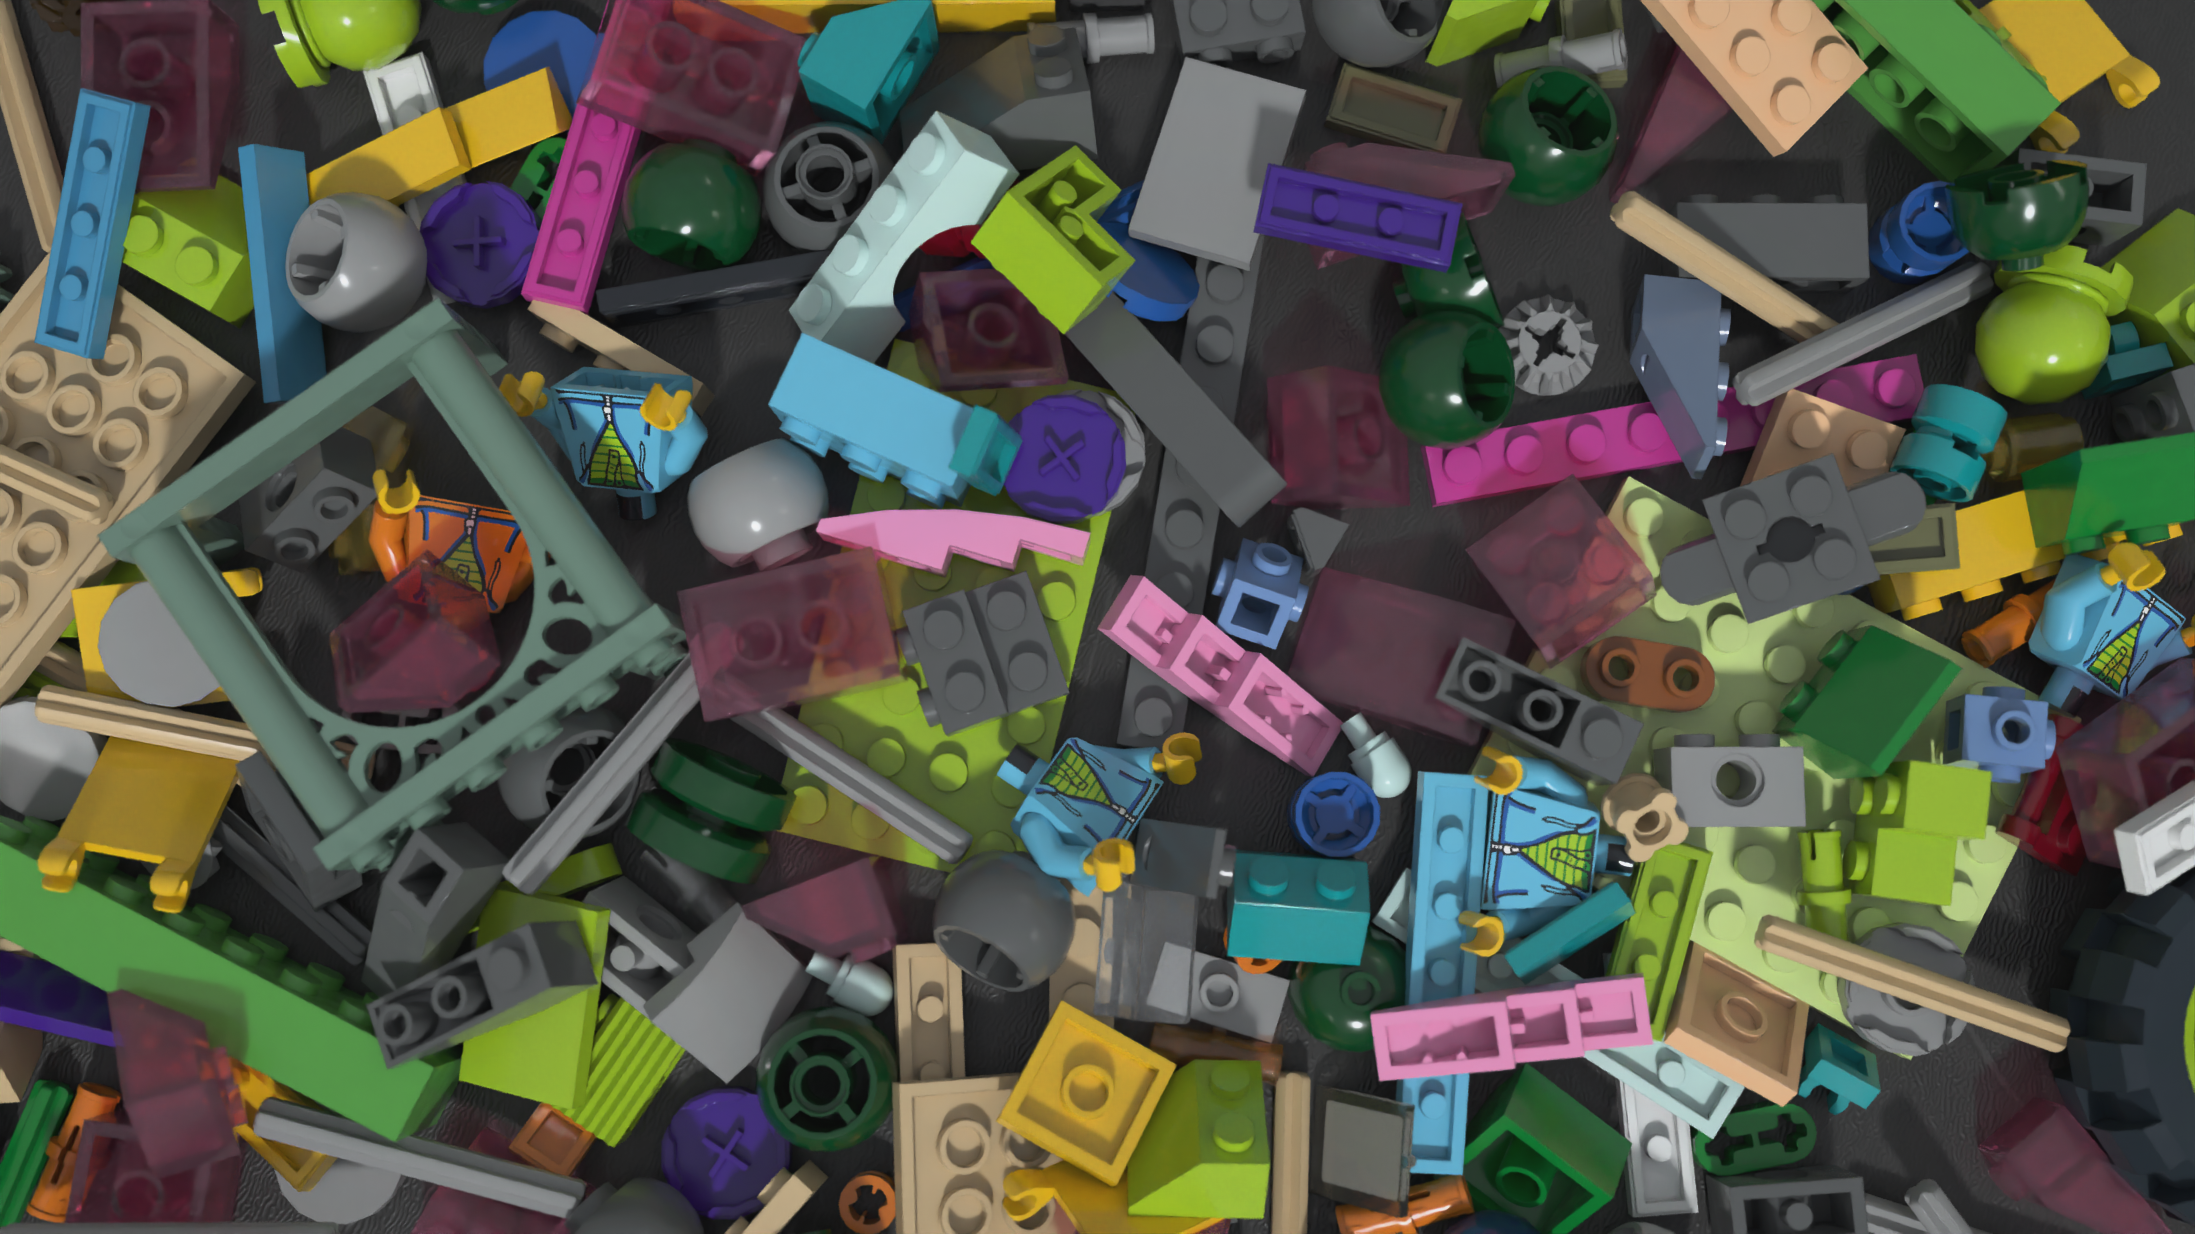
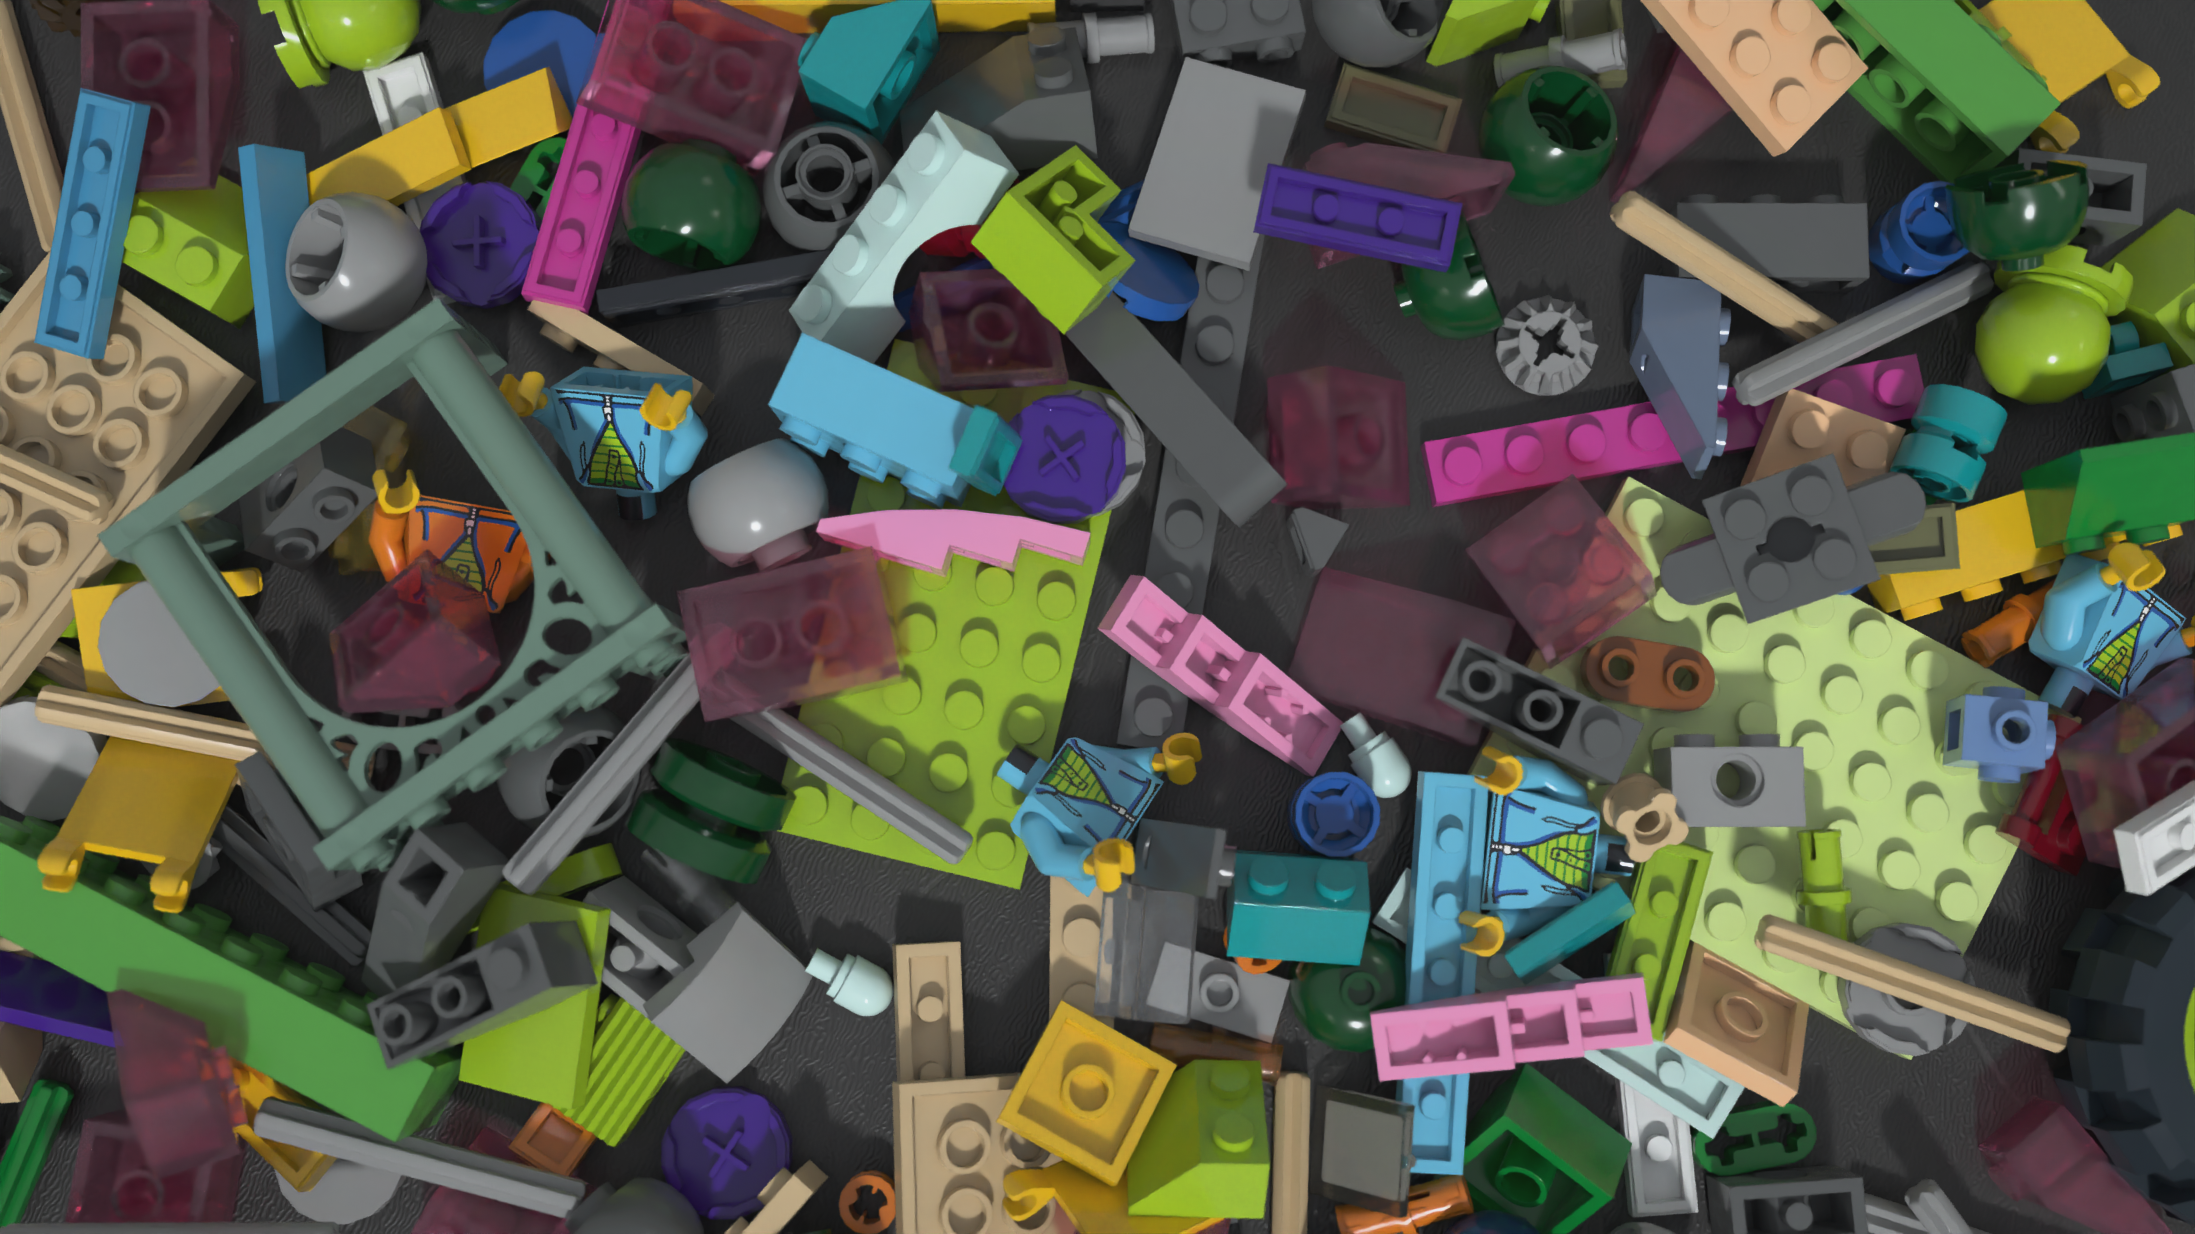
(54, 1187): orange pin -> none
(794, 1108): dark green wheel -> none
(837, 911): clear pink slope -> none
(982, 654): dark grey plate -> none
(1004, 920): dark grey wheel -> none
(1259, 592): medium blue brick -> none
(1447, 379): dark green wheel -> none
(1841, 1067): teal tile -> none
(1863, 701): green slope -> none
(1911, 829): lime brick -> none
(2030, 443): clear yellow brick -> none

